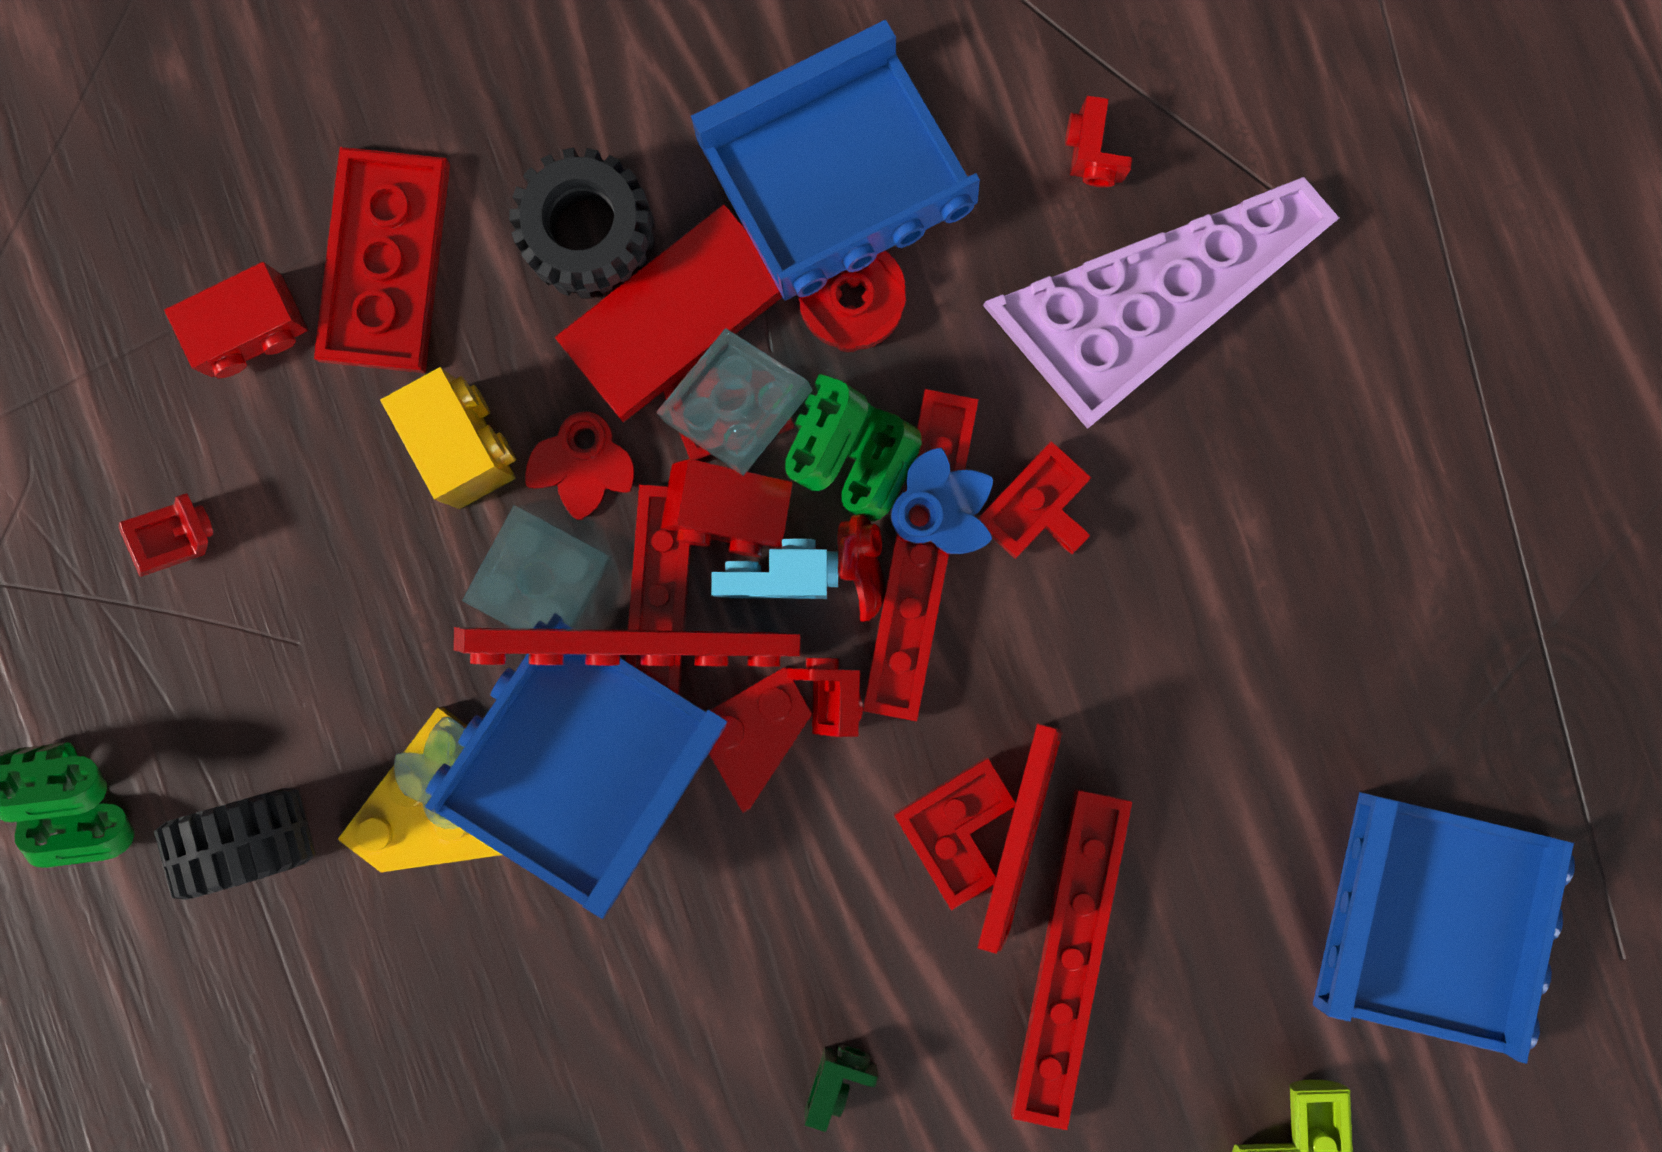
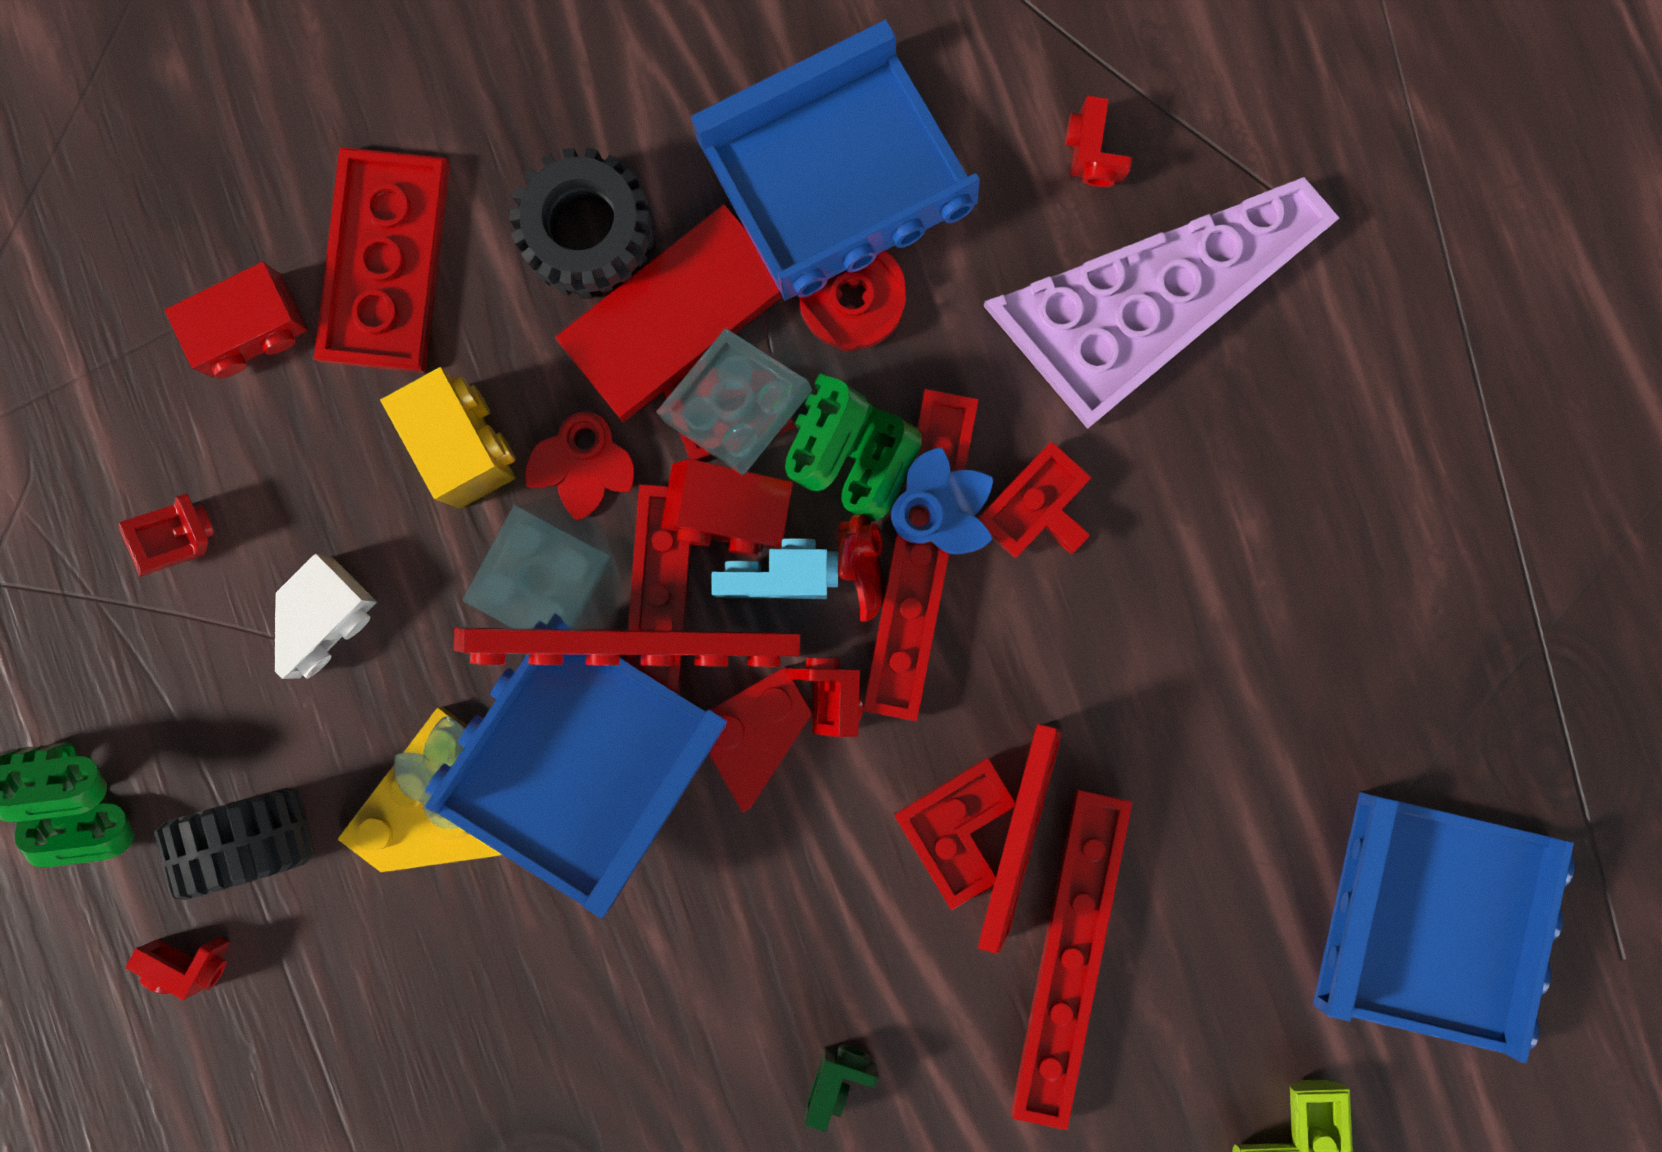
(174, 972): none -> red bracket
(314, 613): none -> white slope

